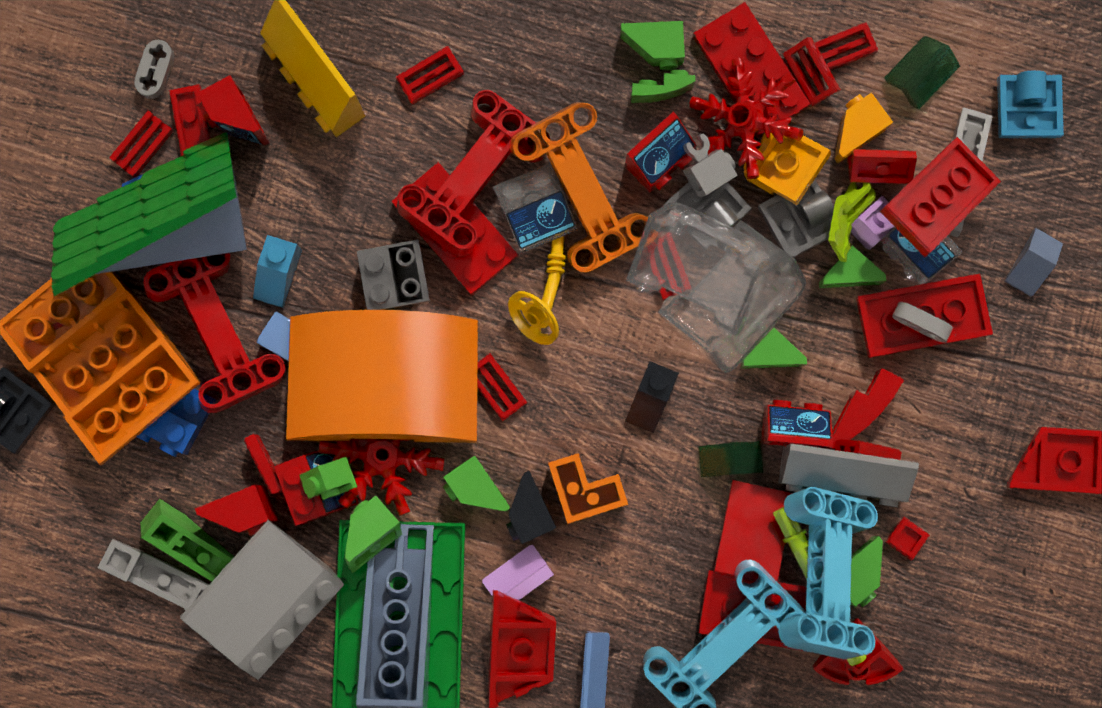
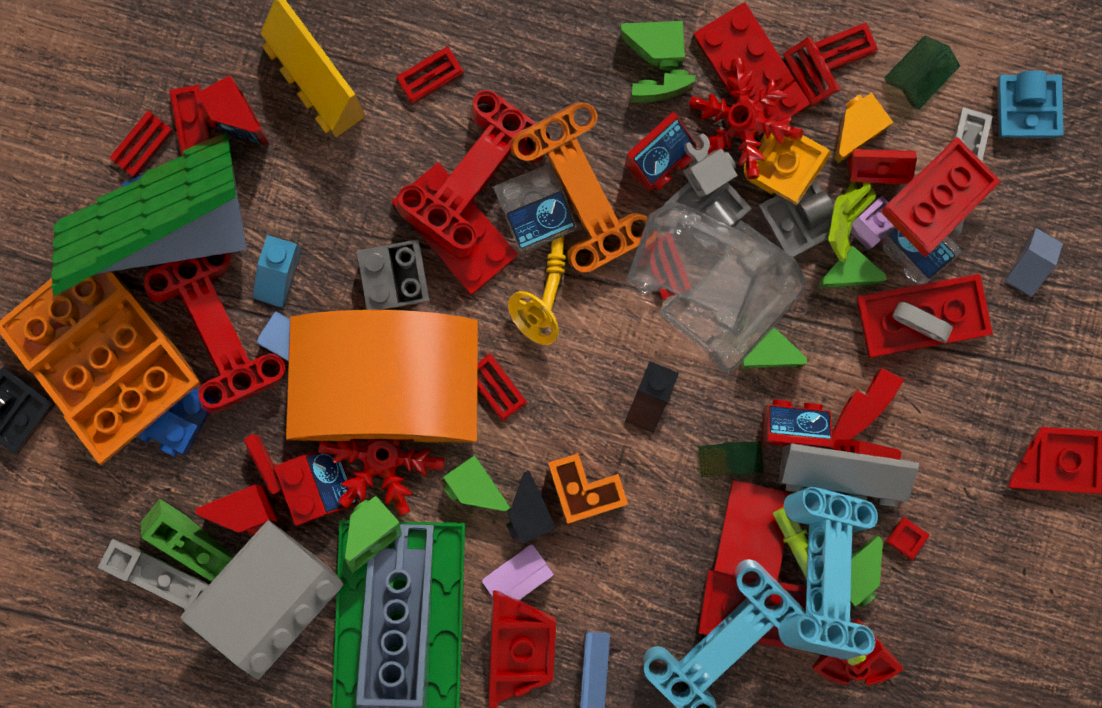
(147, 67): light grey beam -> none
(328, 479): bright green brick -> none

